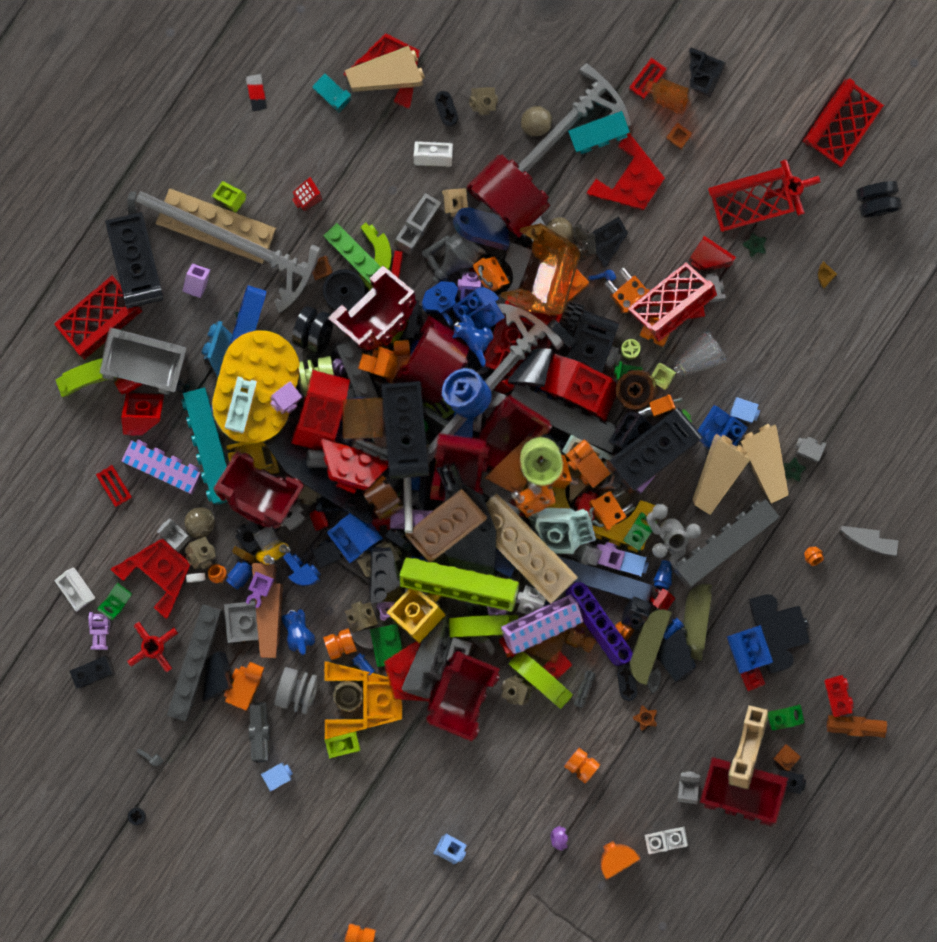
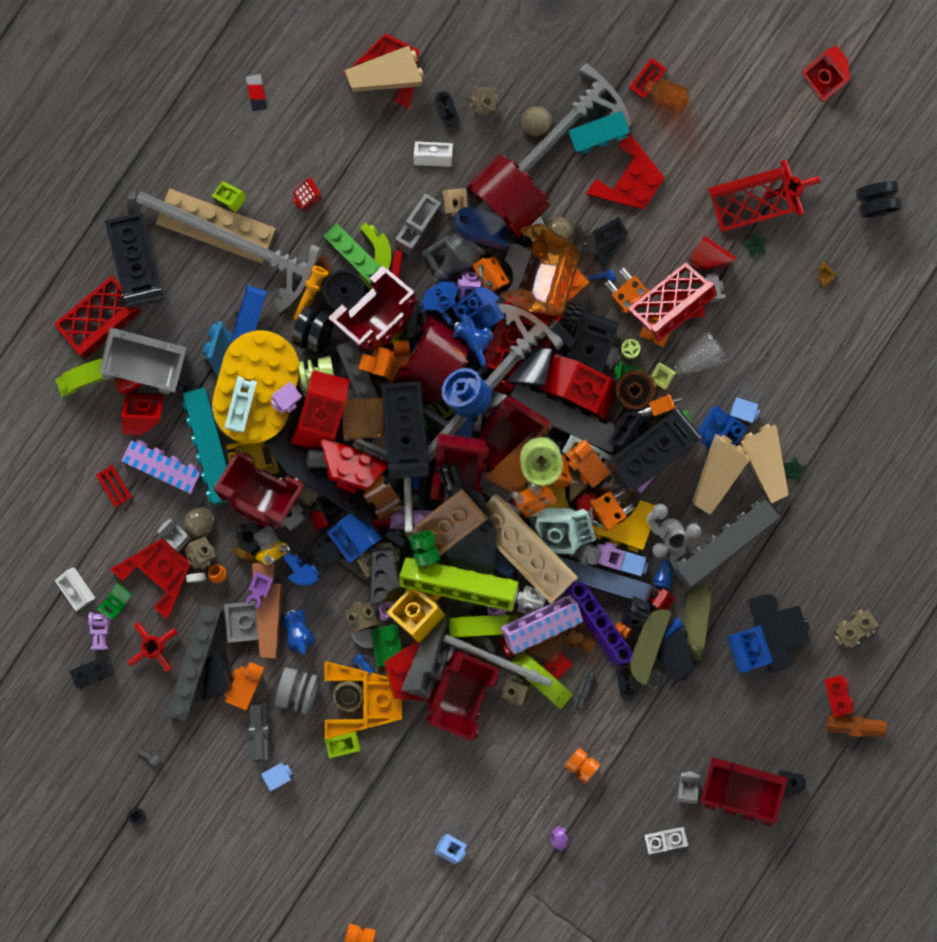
(196, 280): lavender brick -> none
(239, 574): blue brick -> none
(313, 286): none -> light orange pin
(332, 93): teal bracket -> none
(338, 367): lavender plate -> none
(340, 644): orange wheel -> none
(424, 548): none -> green wheel
(532, 675): none -> light grey bar
(616, 858): orange brick -> none
(638, 533): green bracket -> none
(640, 718): dark orange plate -> none
(679, 136): dark orange plate -> none
(704, 72): black slope -> none
(749, 746): tan arch -> none
(752, 679): red tile -> none
(785, 717): green bracket -> none
(786, 757): dark orange plate -> none
(809, 448): light grey brick -> none
(813, 556): orange plate -> none
(828, 73): none -> red slope
(833, 109): red fence -> none
(851, 631): none -> dark tan brick
(870, 540): light grey slope -> none

